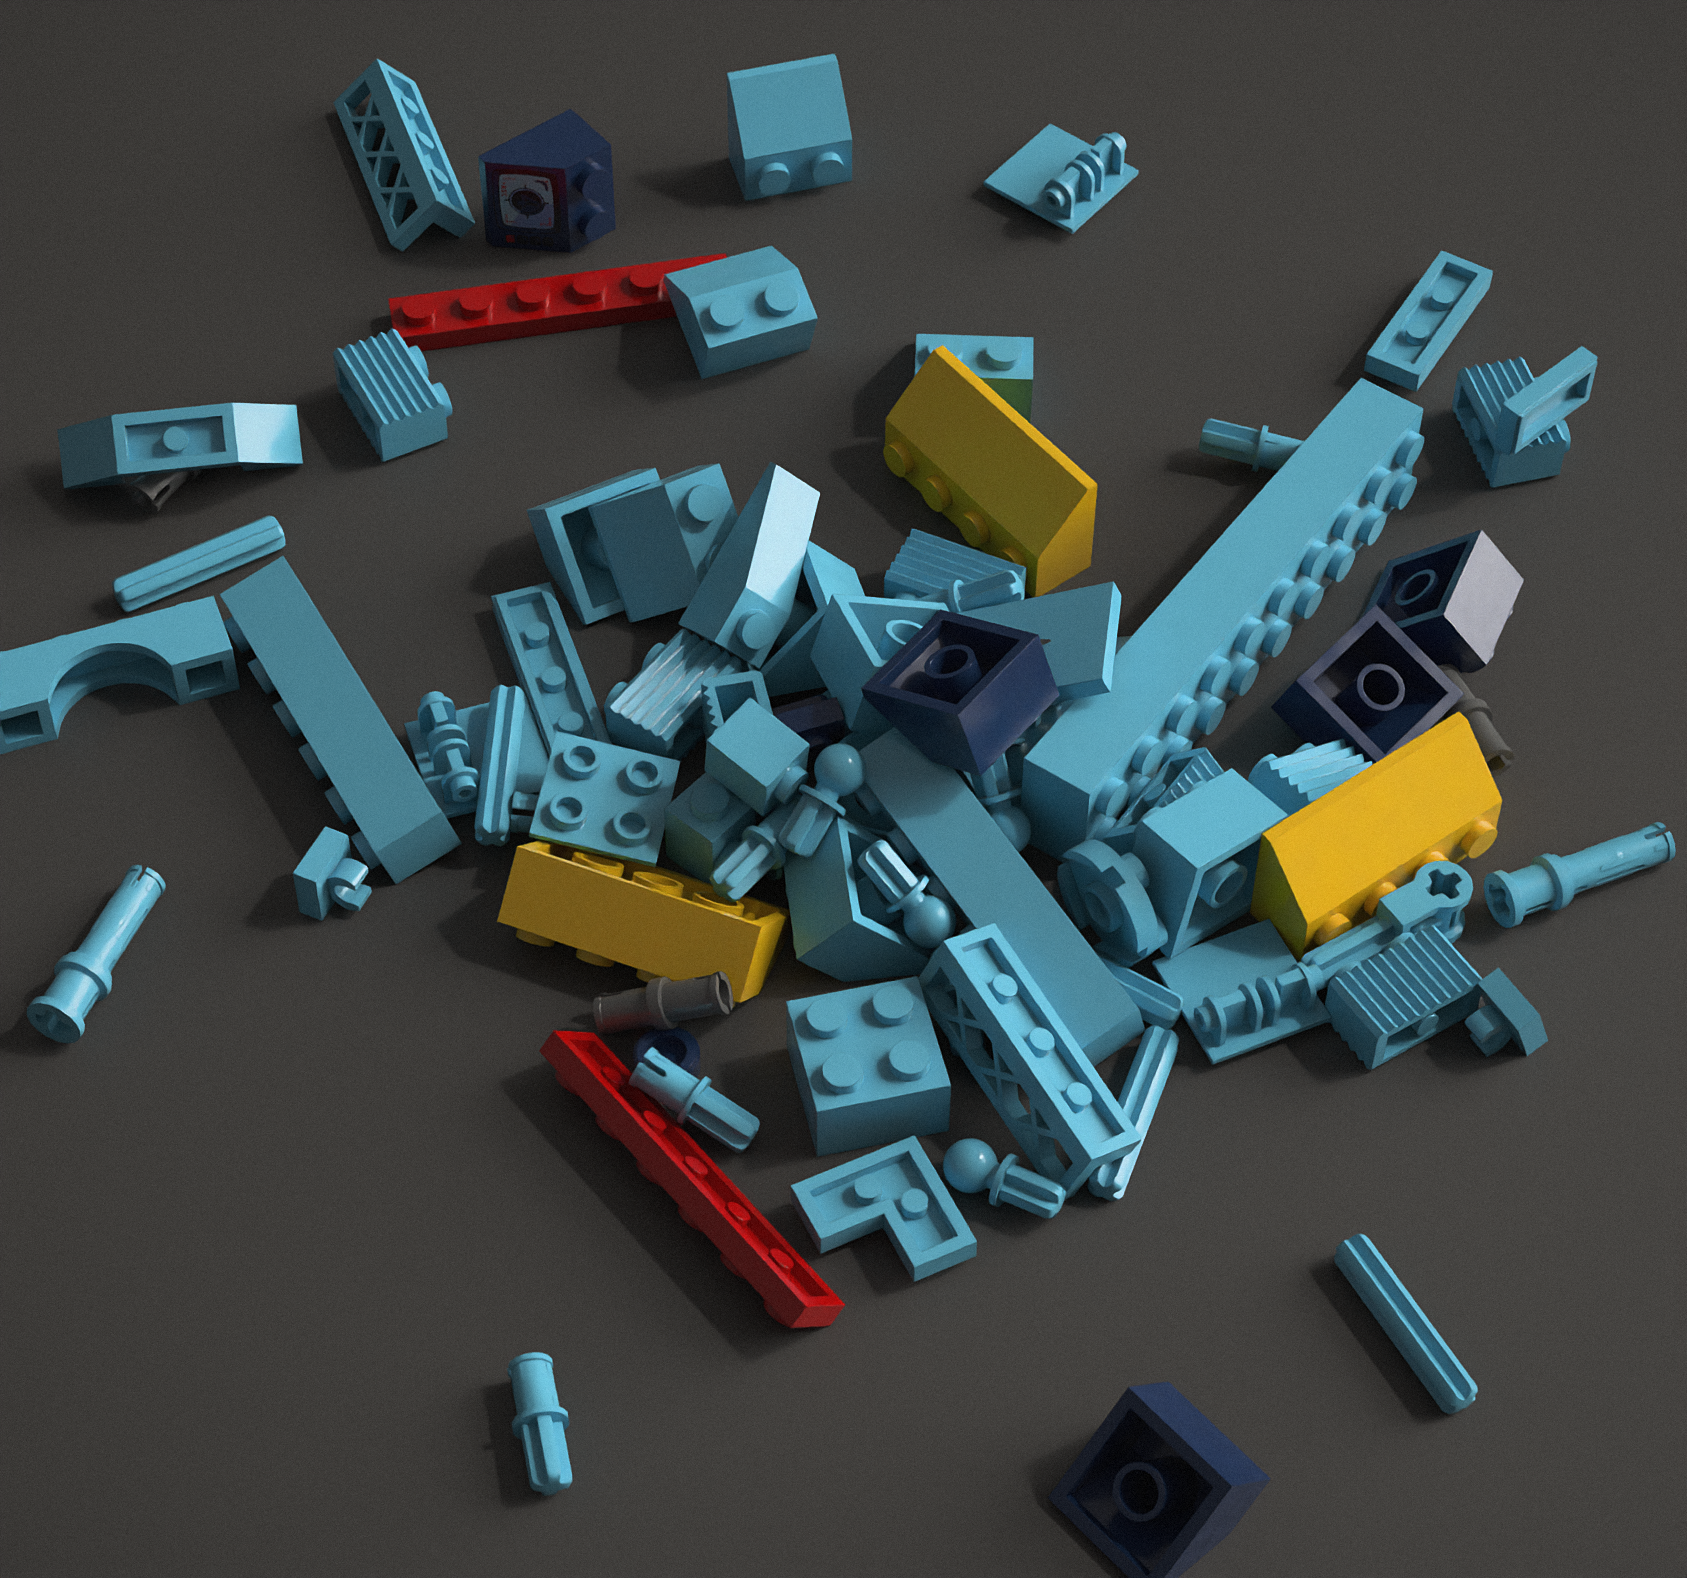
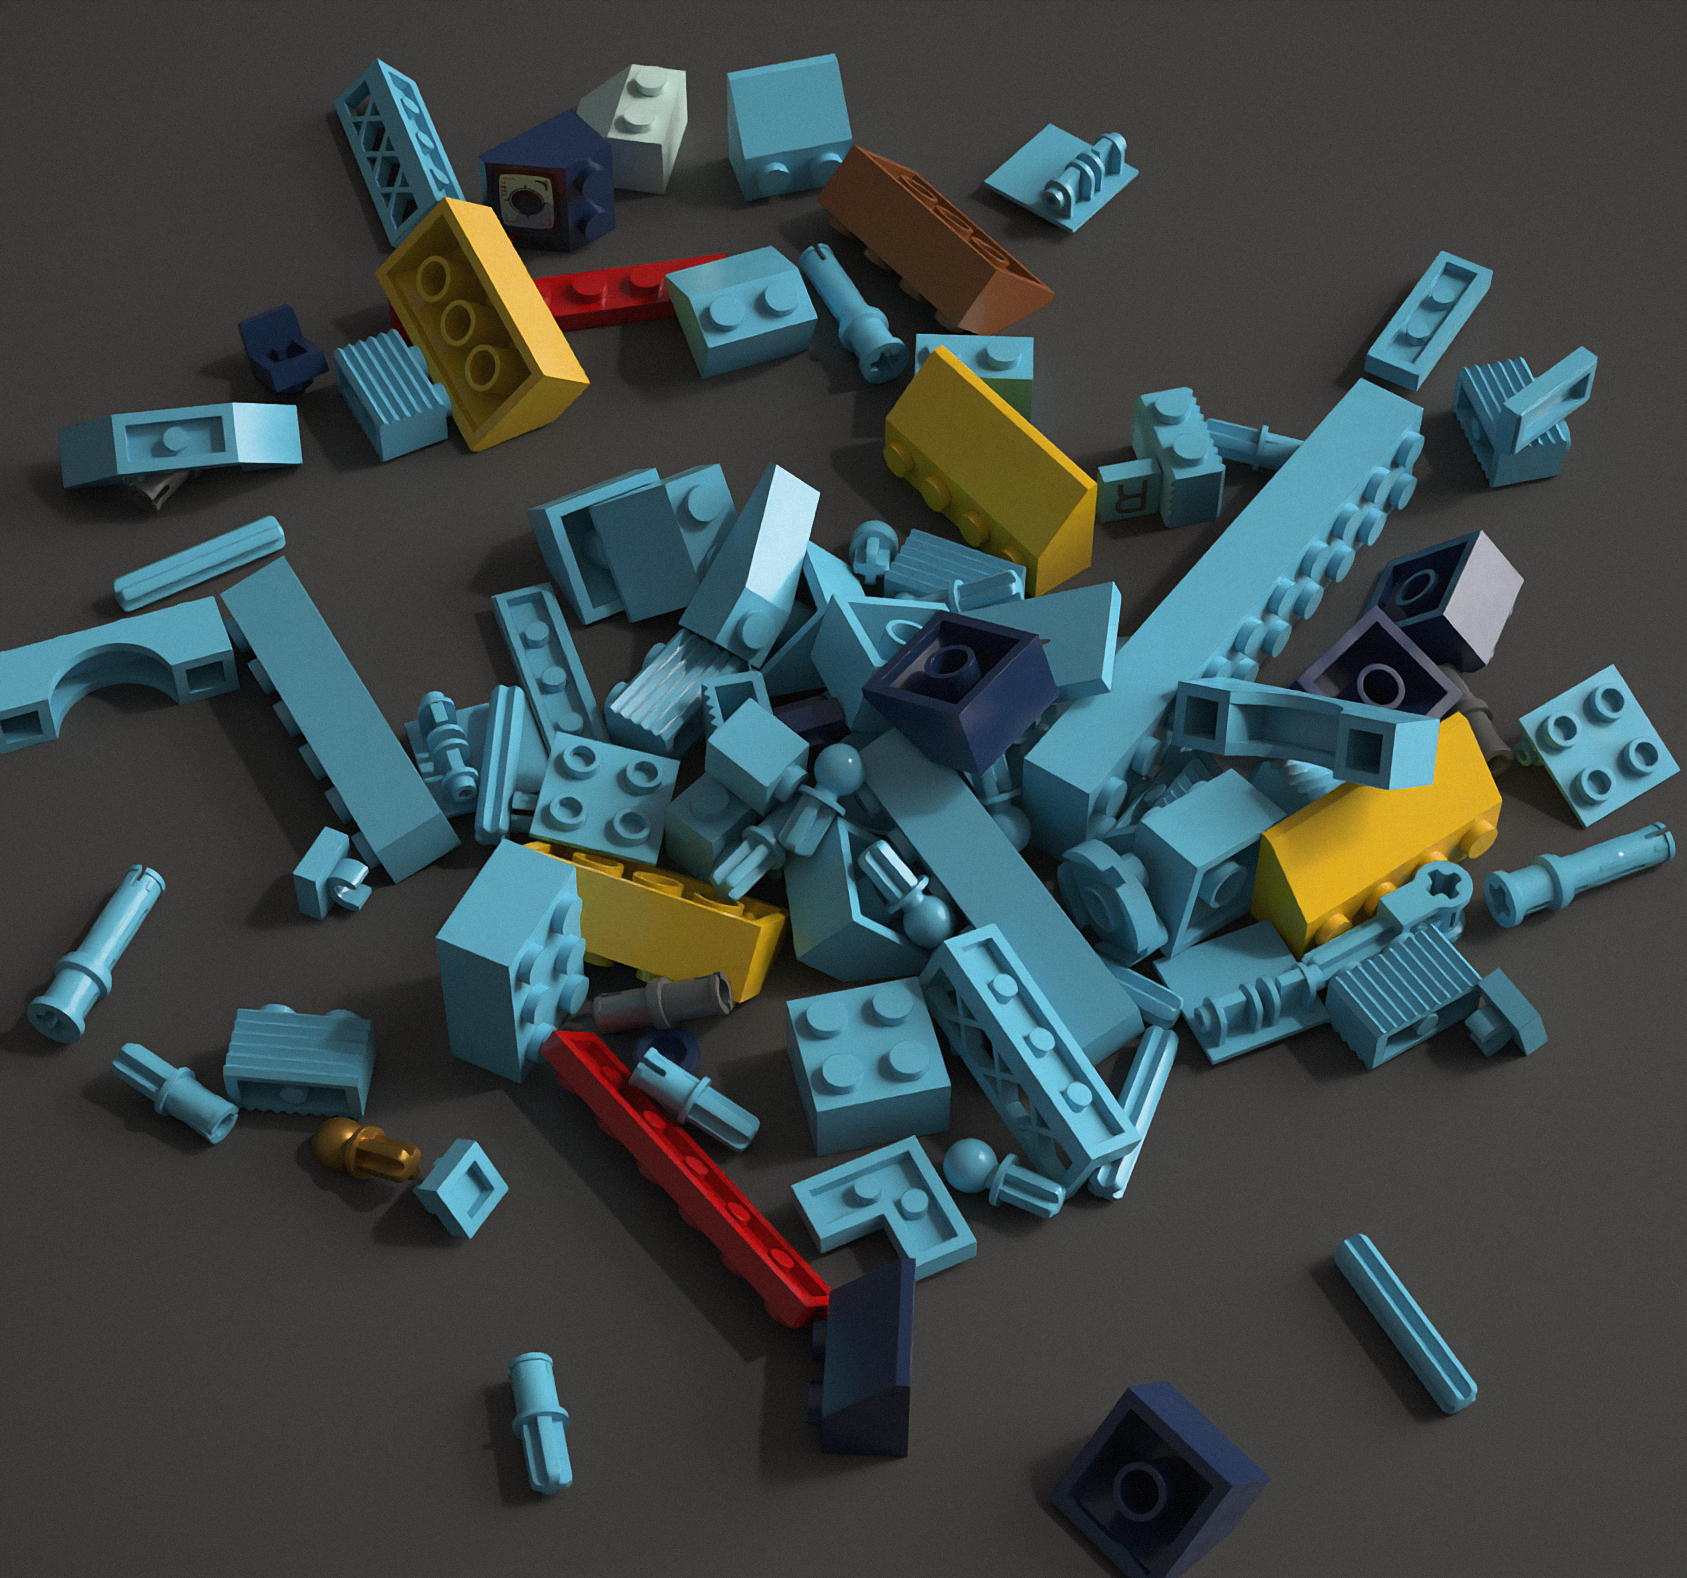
(175, 1092): none -> medium azure axle
(279, 351): none -> dark blue bracket
(300, 1061): none -> medium azure brick
(364, 1151): none -> pearl gold axle
(462, 1188): none -> medium azure tile
(481, 324): none -> yellow slope
(512, 960): none -> medium azure brick
(643, 120): none -> light aqua slope
(861, 327): none -> medium azure pin
(867, 1364): none -> dark blue slope
(873, 550): none -> medium azure axle
(930, 245): none -> dark orange slope
(1128, 489): none -> medium azure tile
(1193, 474): none -> medium azure brick
(1350, 738): none -> medium azure arch
(1595, 746): none -> medium azure hinge

